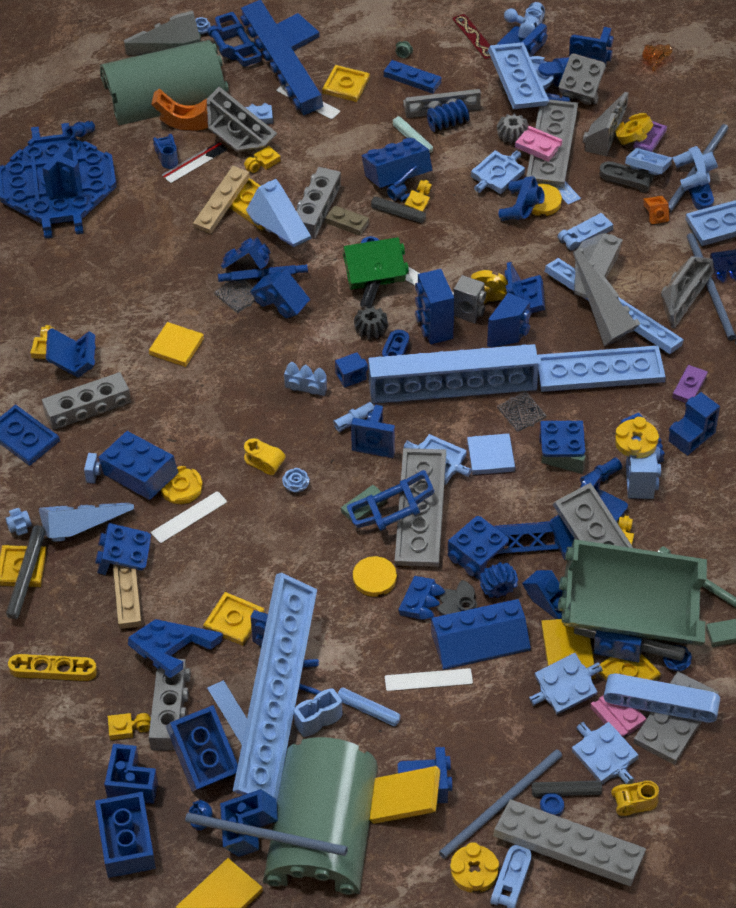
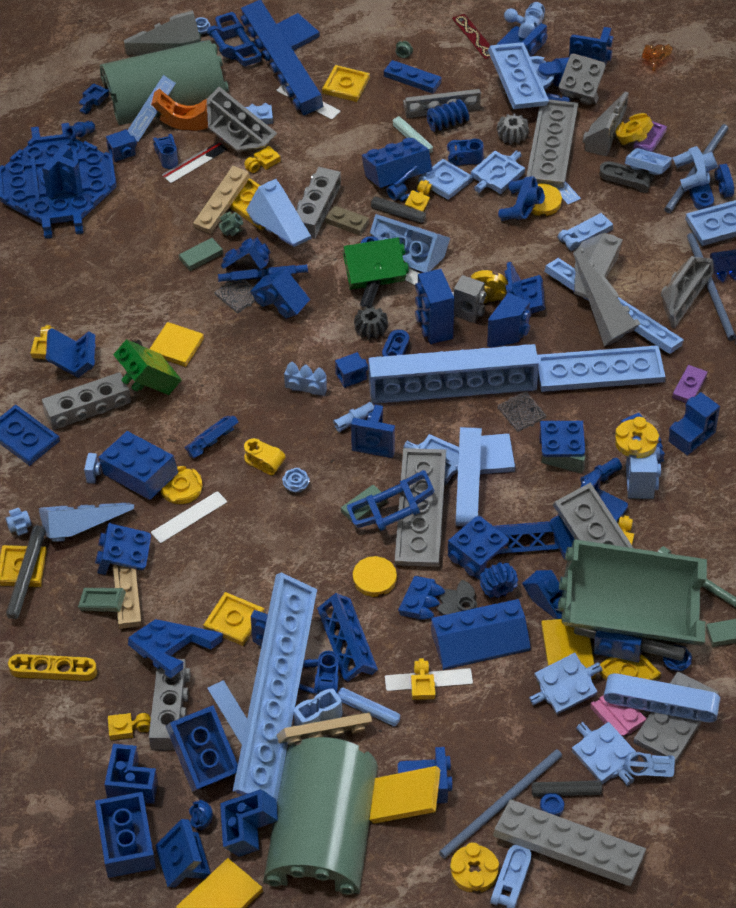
(93, 95): none -> blue plate
(102, 599): none -> sand green tile
(121, 145): none -> blue brick
(146, 368): none -> green piece
(148, 112): none -> light blue sticker
(182, 854): none -> blue bracket
(200, 254): none -> sand green tile
(210, 435): none -> blue hinge
(231, 223): none -> sand green gear
(267, 834): sand blue piece -> none
(327, 676): none -> blue piece
(334, 727): none -> tan plate
(351, 633): none -> blue fence
(422, 247): none -> light blue wedge
(422, 685): none -> yellow plate
(446, 179): none -> light blue tile
(467, 151): none -> blue piece
(468, 475): none -> light blue beam
(538, 143): bright pink plate -> none
(633, 797): yellow piece -> none
(653, 764): none -> light blue piece
(657, 208): orange bracket -> none
(725, 180): none -> blue plate

